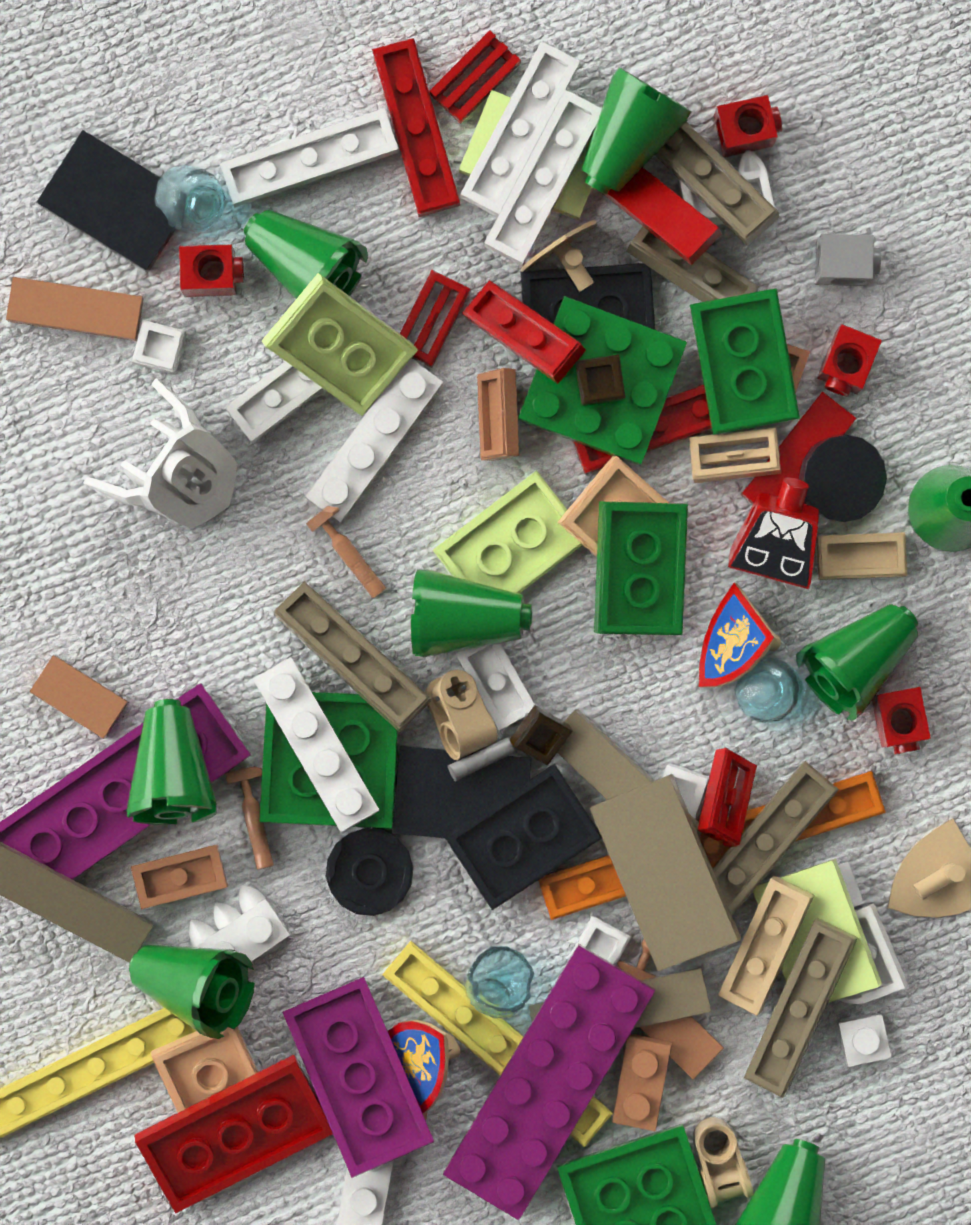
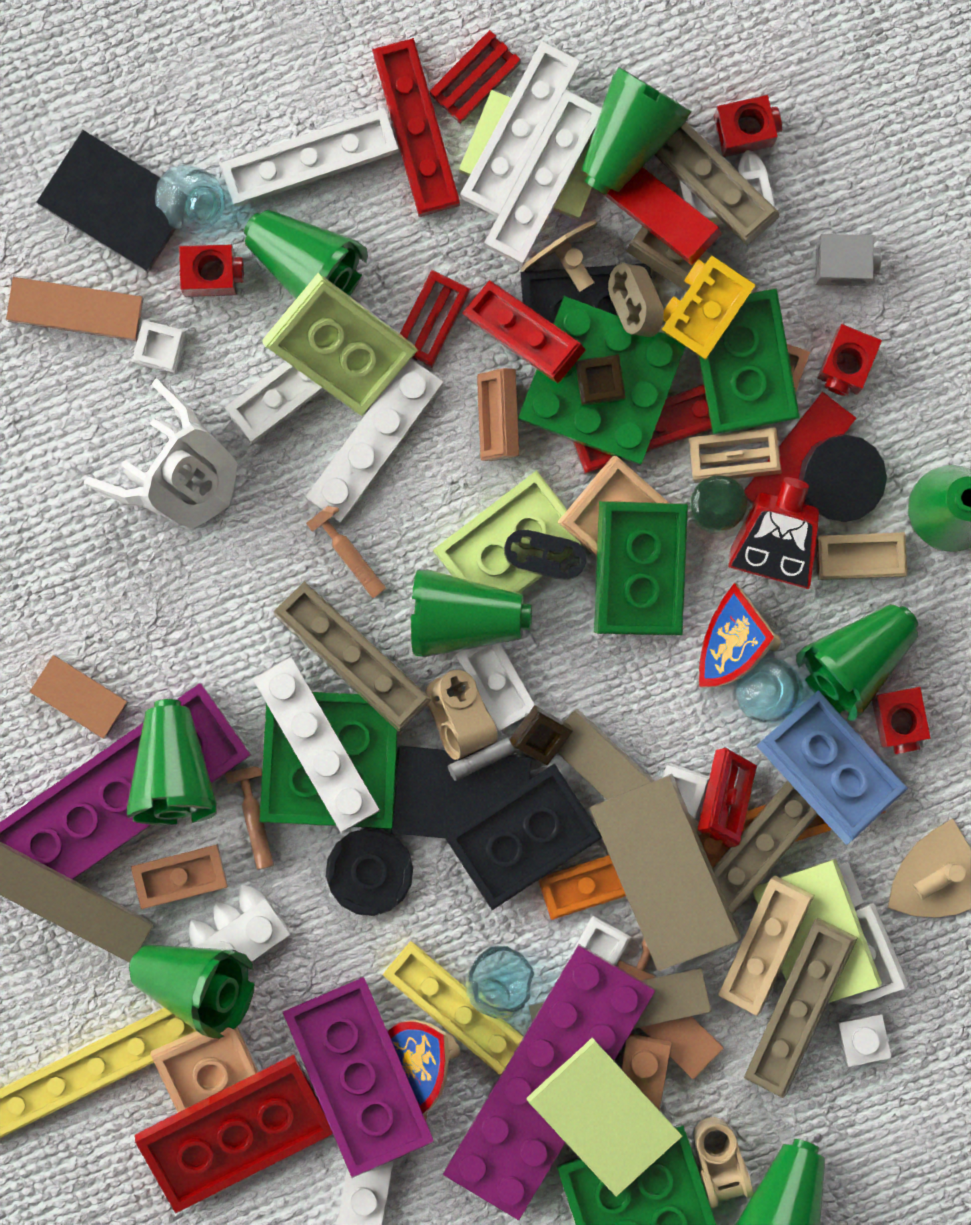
(545, 543): none -> black beam
(604, 1117): none -> yellowish green tile
(635, 300): none -> dark tan beam
(707, 306): none -> yellow bracket
(717, 504): none -> clear green head
(832, 767): none -> medium blue tile

